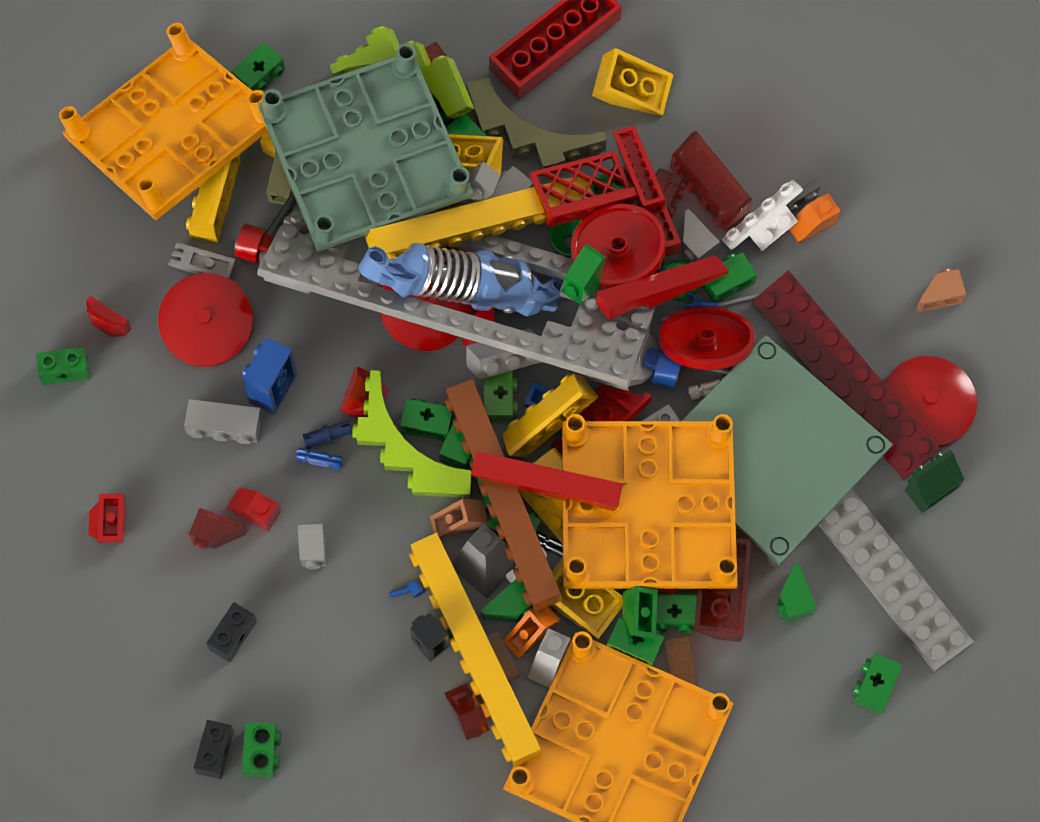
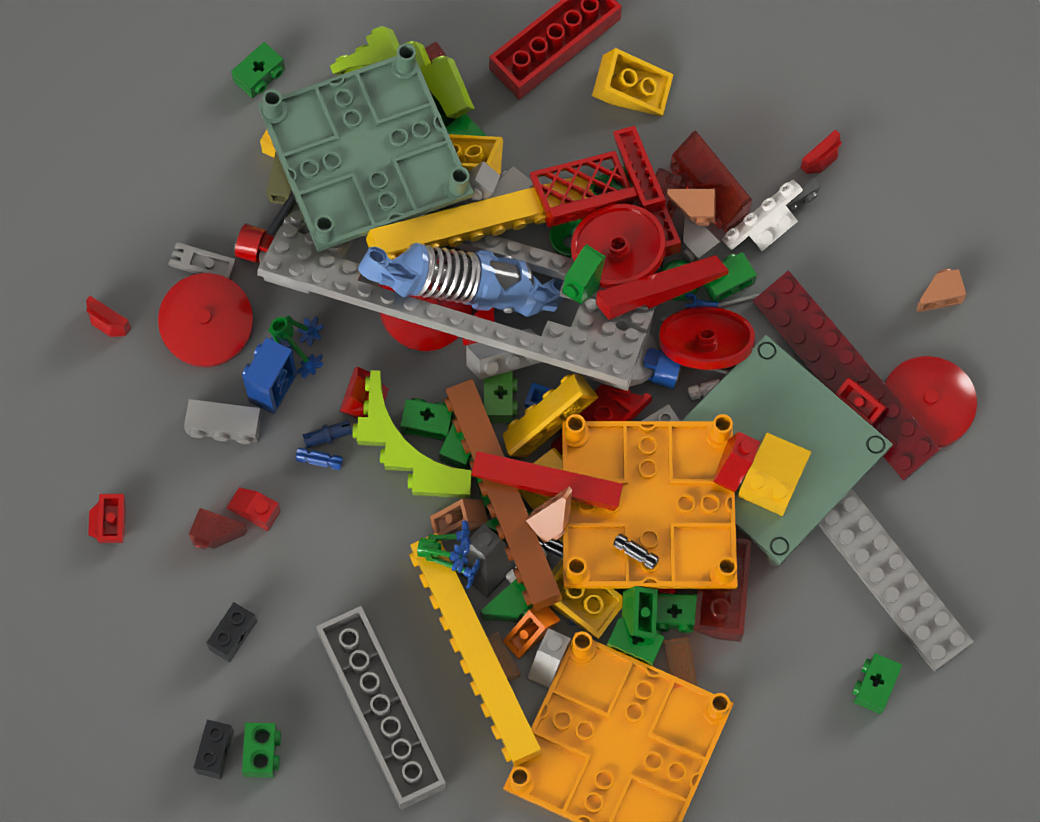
(63, 366): green brick -> none
(168, 125): light orange piece -> none
(212, 203): yellow slope -> none
(282, 330): none -> plant
(312, 546): light grey slope -> none
(381, 707): none -> light grey brick
(414, 587): blue hand -> none
(429, 636): black brick -> none
(431, 550): none -> plant
(467, 711): clear red slope -> none
(523, 138): olive arch -> none
(551, 516): none -> slope
(636, 551): none -> axle
(695, 204): none -> nougat slope
(736, 461): none -> red slope
(774, 474): none -> yellow slope
(795, 599): green slope -> none
(815, 218): orange slope -> none
(822, 155): none -> red slope
(861, 401): none -> red slope
(934, 481): dark green slope -> none

